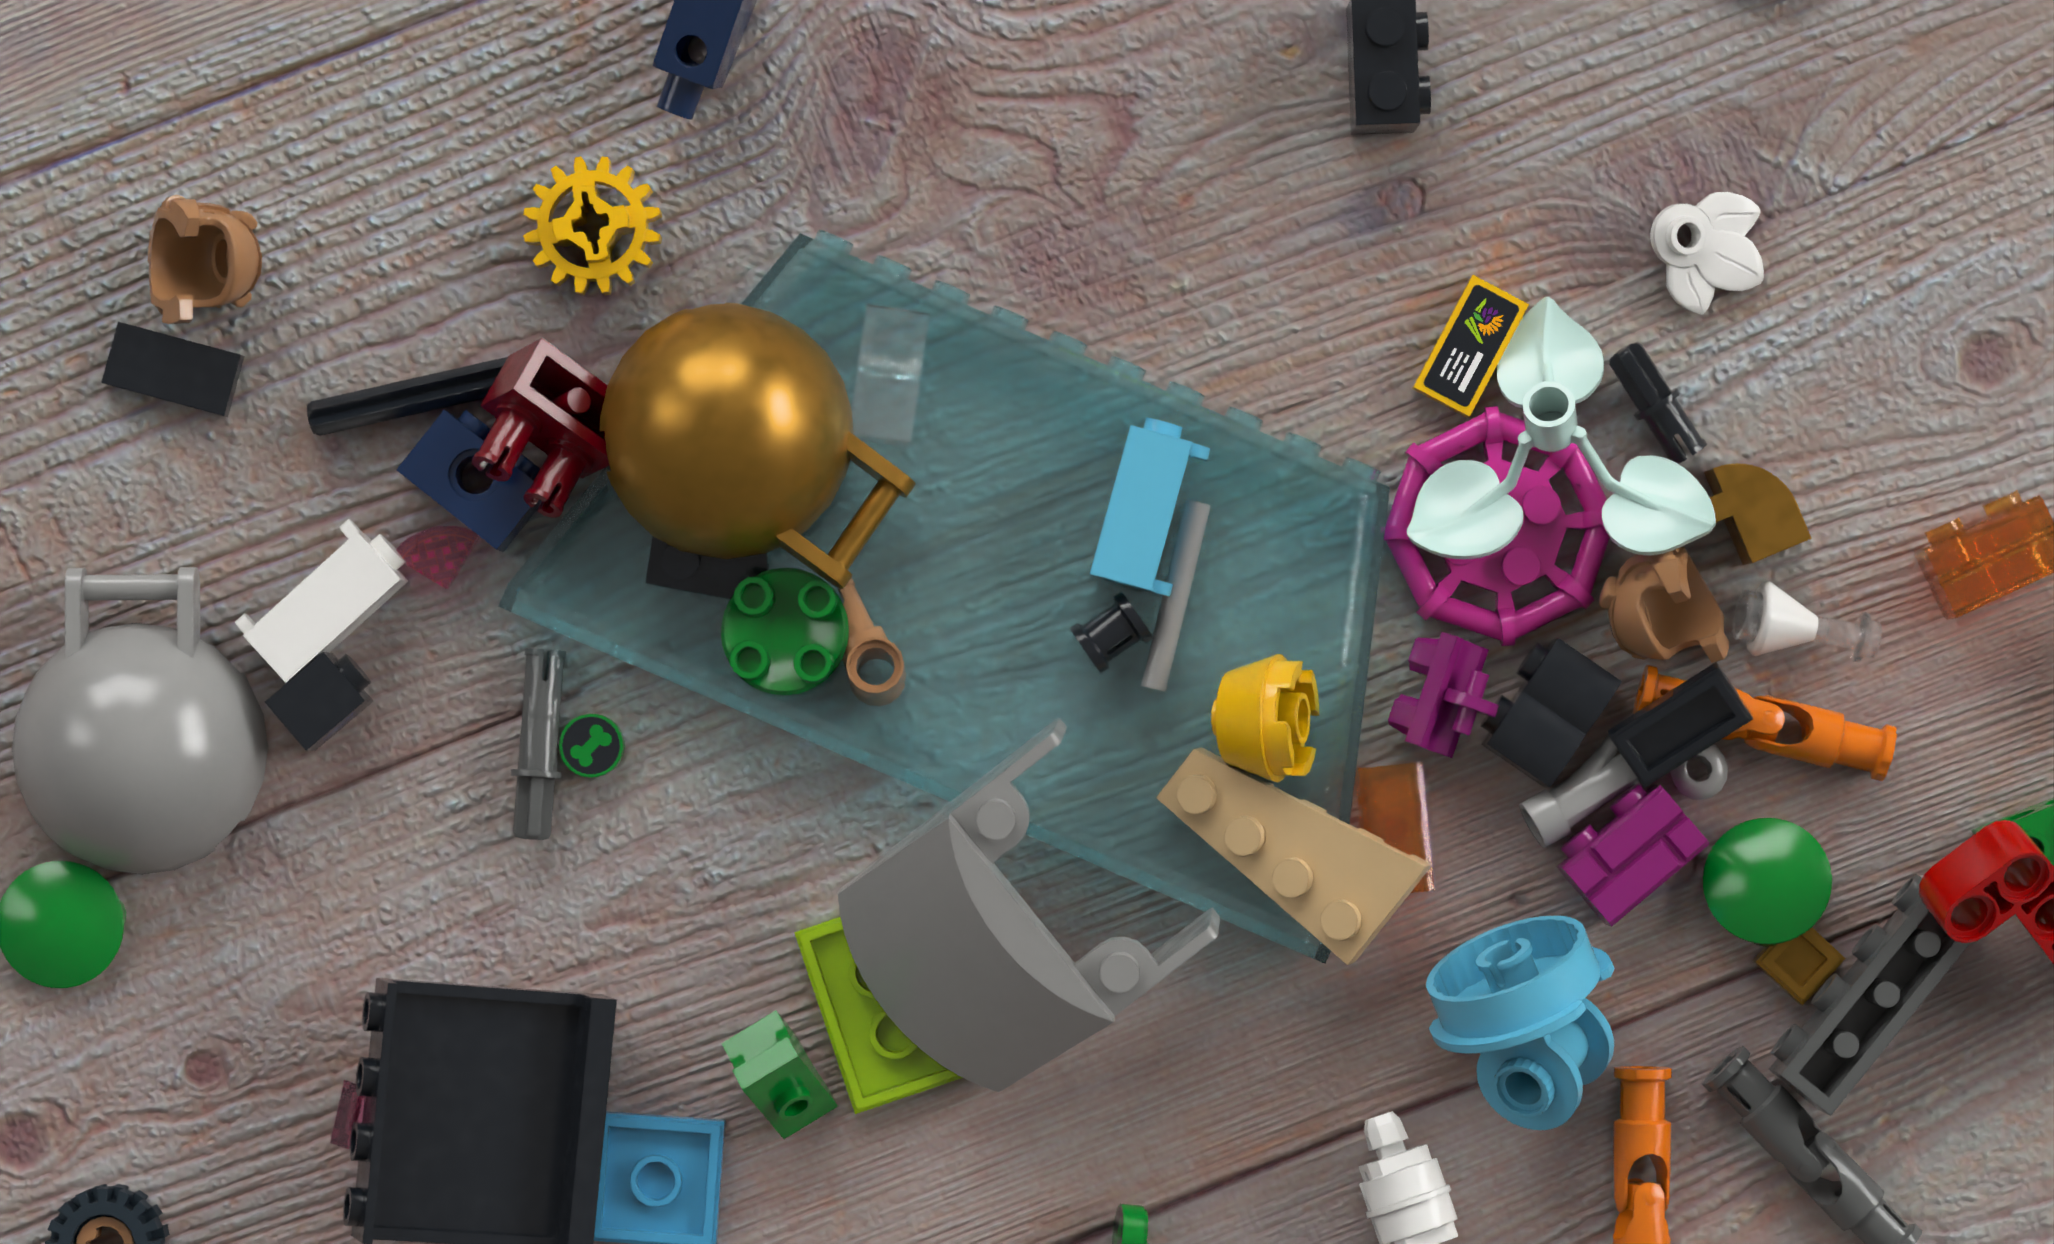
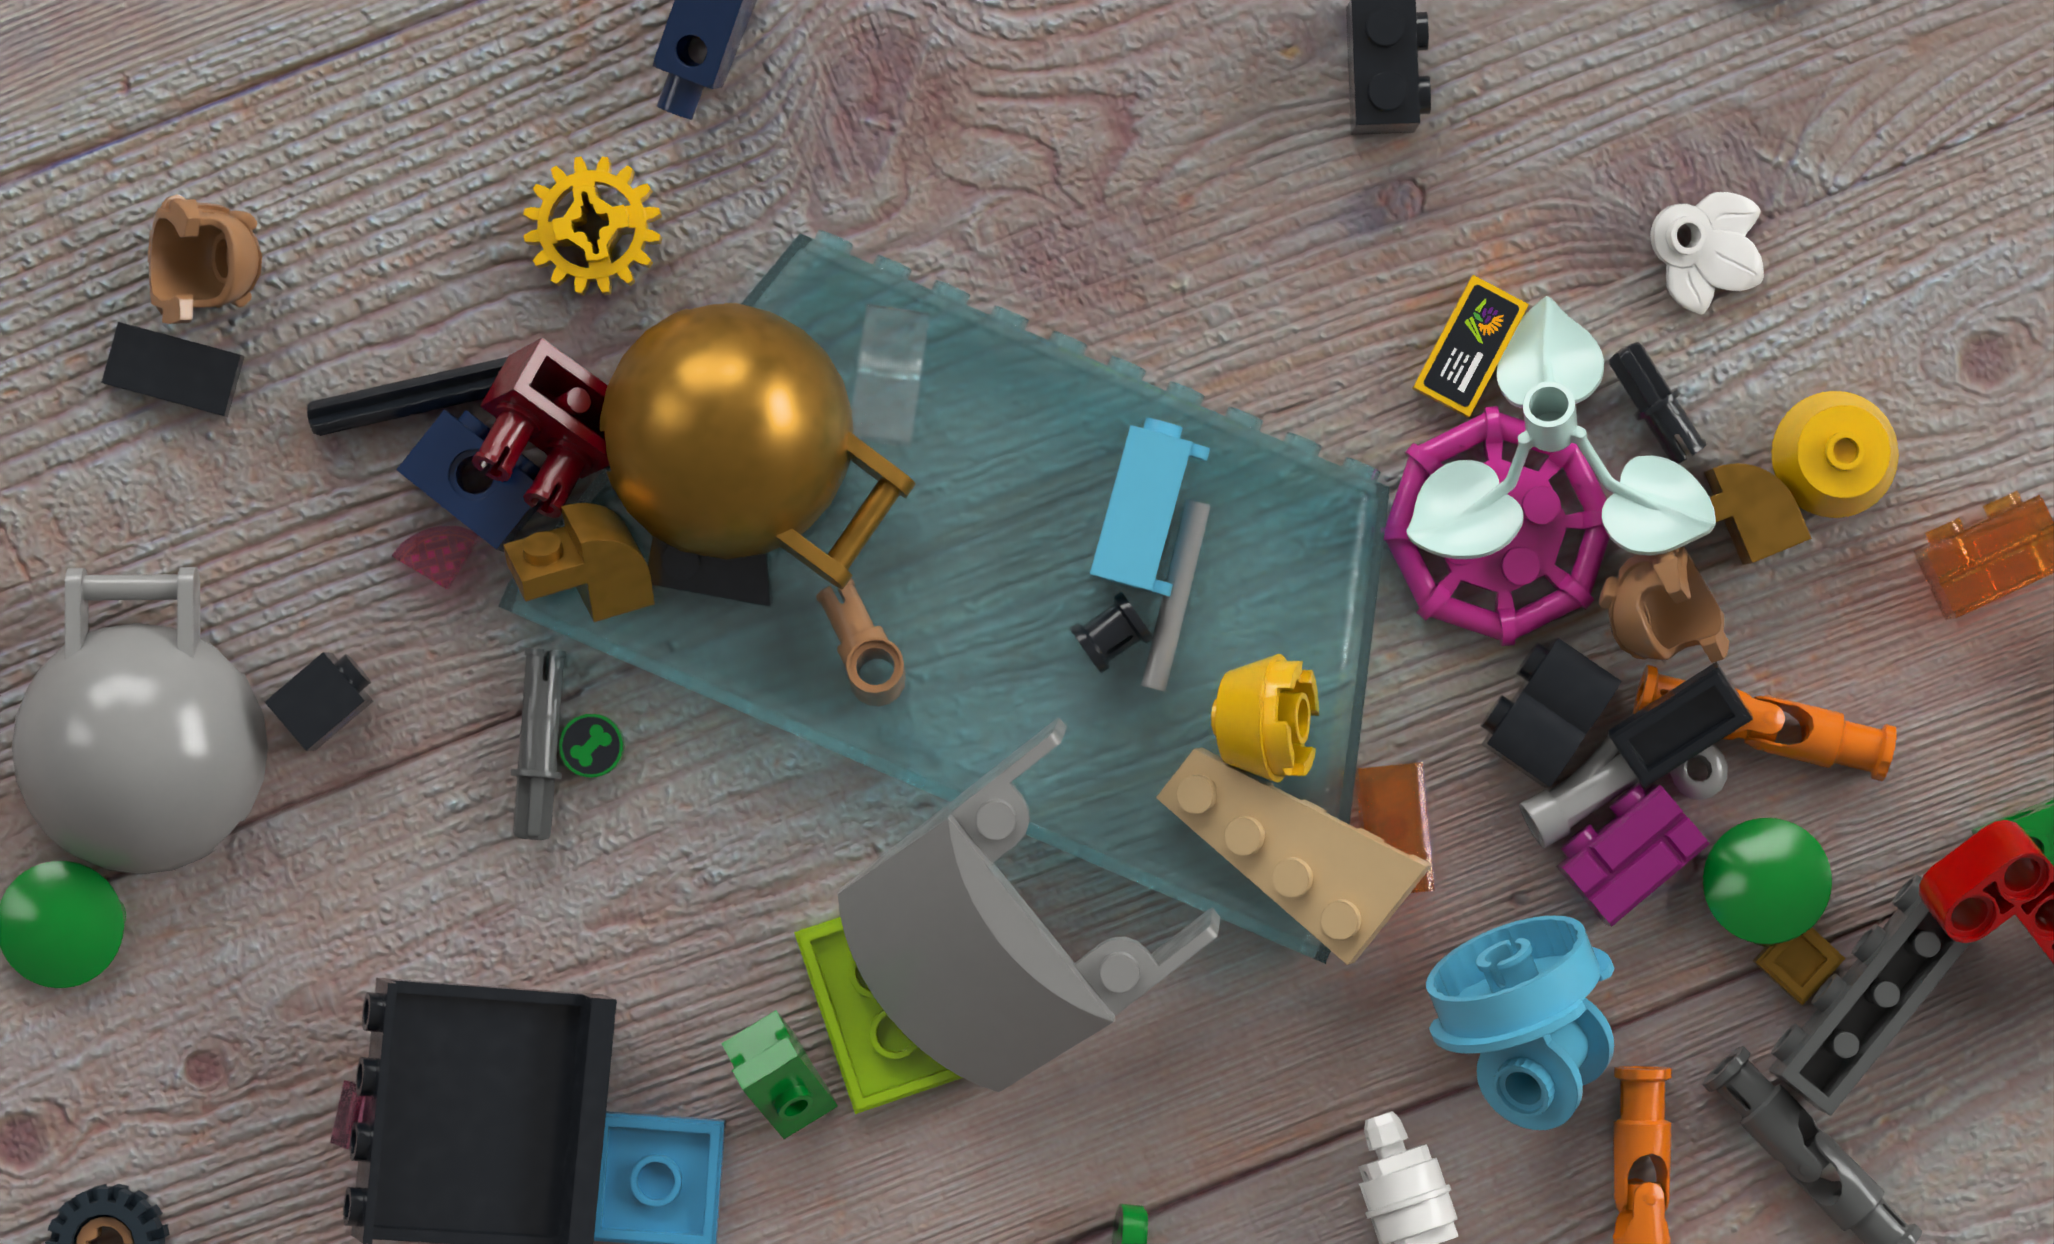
(327, 603): white brick -> none
(589, 554): none -> pearl gold brick
(784, 631): green dish -> none
(1449, 694): magenta hips -> none
(1775, 621): piece -> none
(1835, 453): none -> yellow cone

